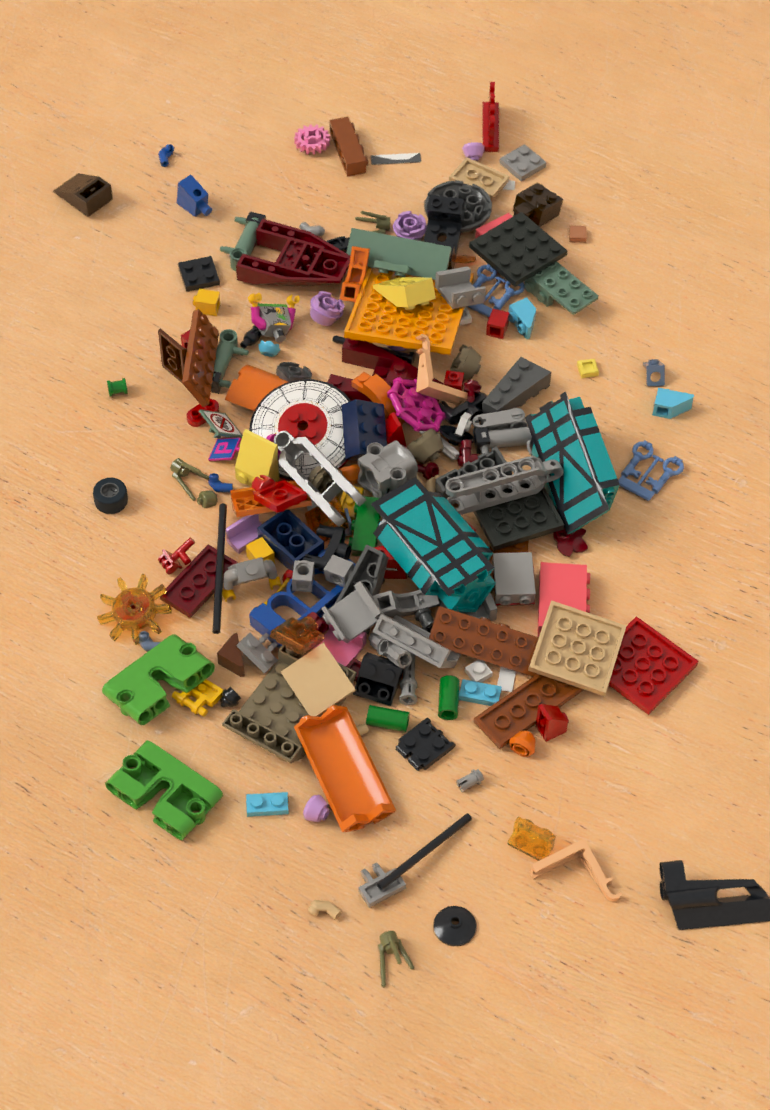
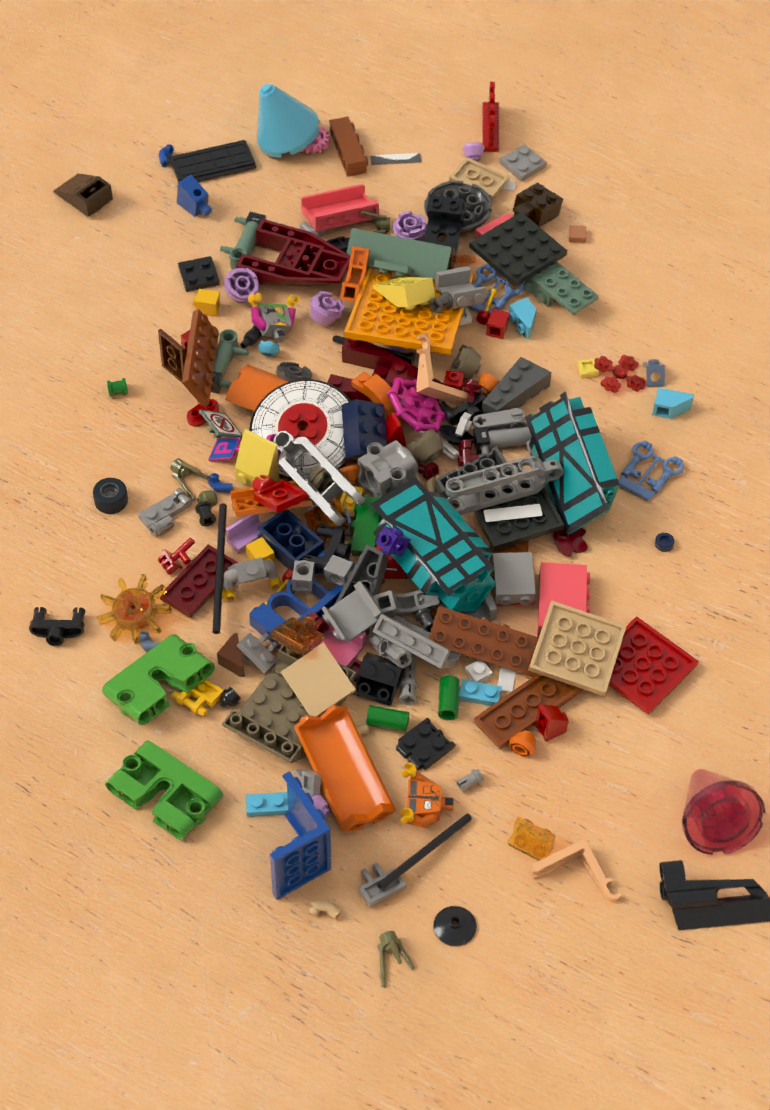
(57, 630): none -> black connector
(161, 525): none -> light grey pin
(165, 507): none -> light grey plate
(205, 513): none -> black bush
(213, 161): none -> black piece
(241, 283): none -> lavender cone
(284, 122): none -> medium azure cone
(306, 854): none -> blue bracket
(310, 781): none -> light grey plate
(338, 207): none -> coral panel
(392, 541): none -> dark purple brick
(423, 799): none -> orange torso
(441, 302): none -> dark grey bush
(485, 313): none -> red hinge
(487, 382): none -> orange cone
(512, 512): none -> white sticker
(620, 372): none -> clear red plant
(664, 542): none -> dark blue tile
(720, 813): none -> clear pink cone

